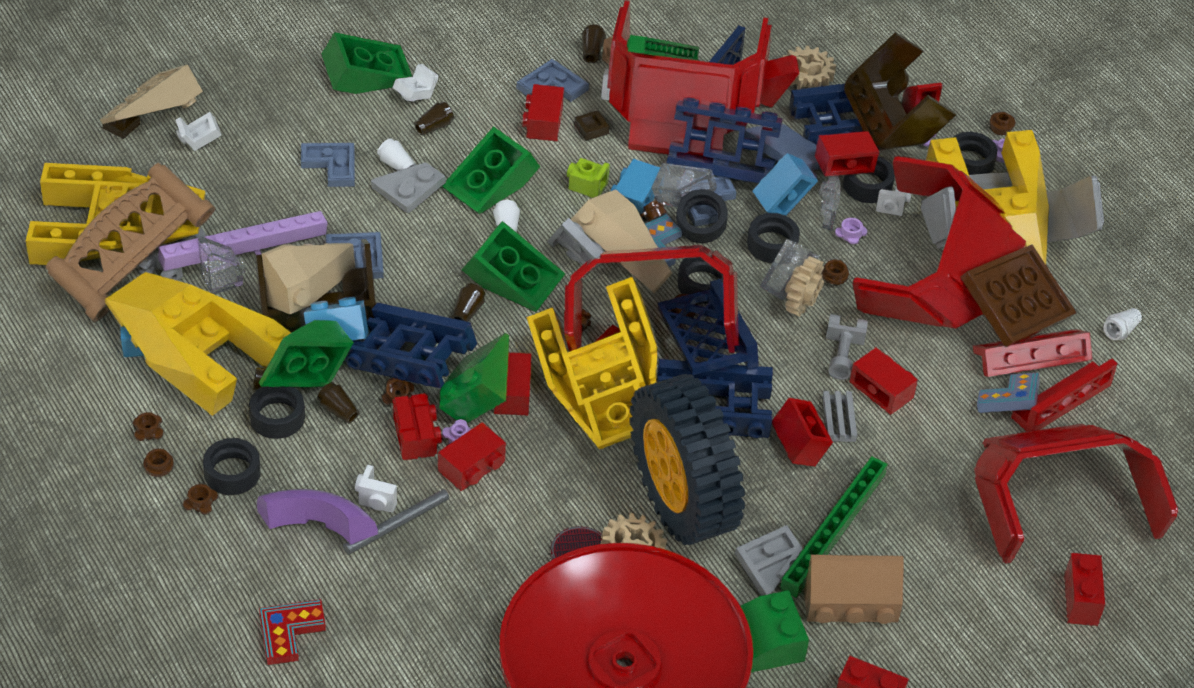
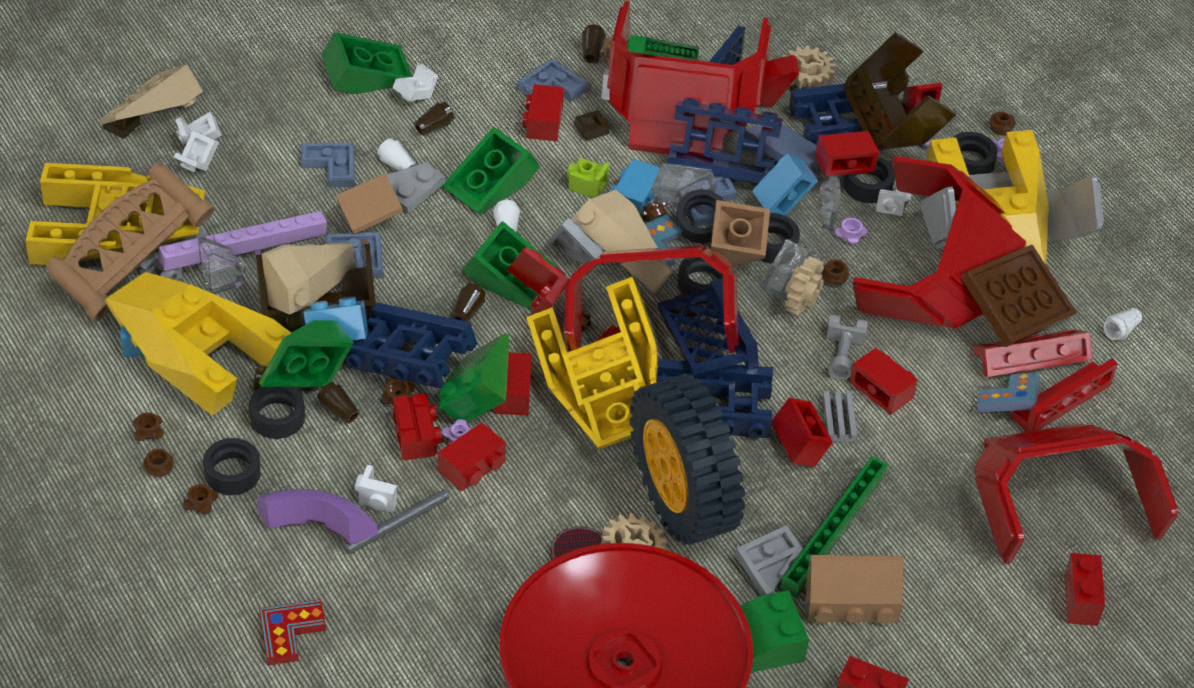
(197, 152): none -> white bracket
(369, 203): none -> medium nougat slope
(540, 277): none -> red bracket
(740, 232): none -> medium nougat slope

